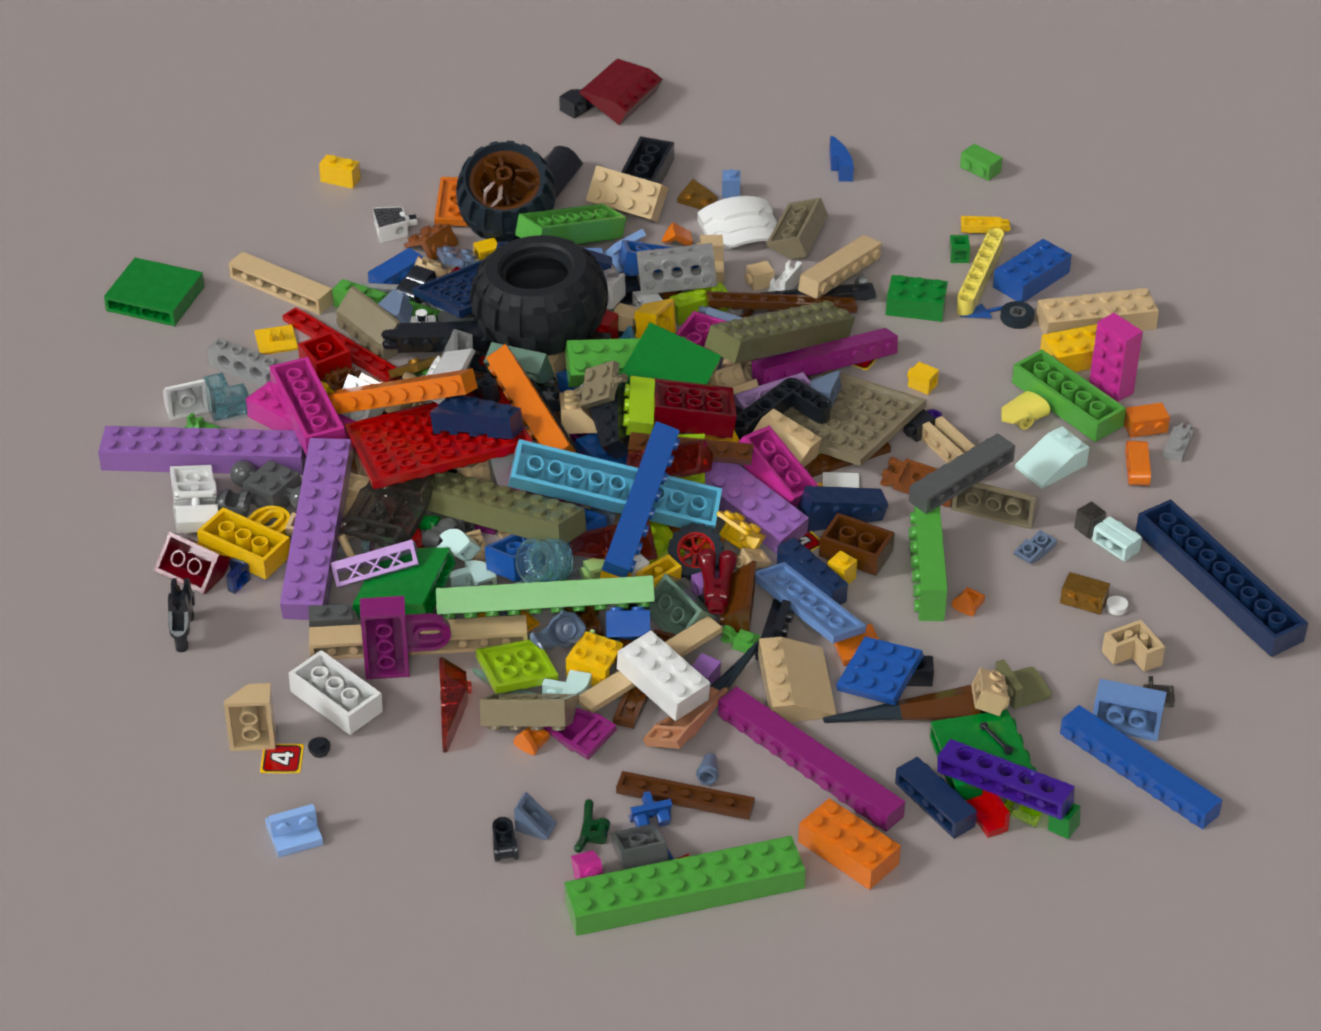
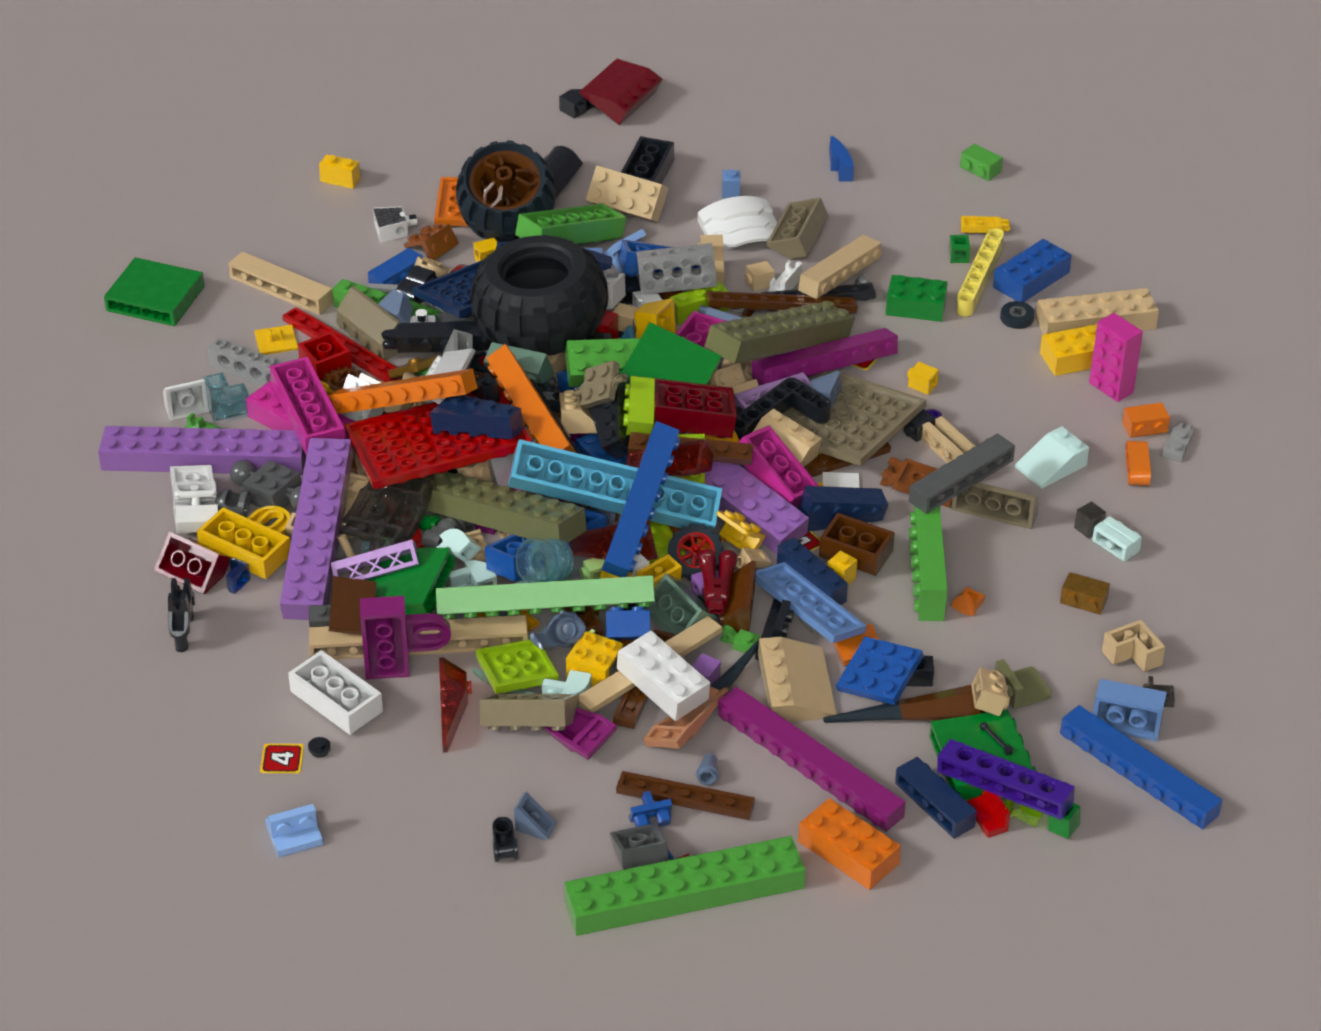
(251, 718): tan slope -> none
(346, 603): none -> reddish brown tile
(461, 258): sand blue plate -> none
(531, 740): orange tile -> none
(586, 865): dark pink brick -> none
(600, 827): dark green piece -> none
(678, 234): orange tile -> none
(696, 196): pearl gold wing -> none
(981, 312): blue piece -> none
(1025, 410): light yellow panel -> none
(1036, 548): sand blue slope -> none
(1069, 395): bright green brick -> none
(1116, 605): white tile -> none
(1221, 578): dark blue brick -> none

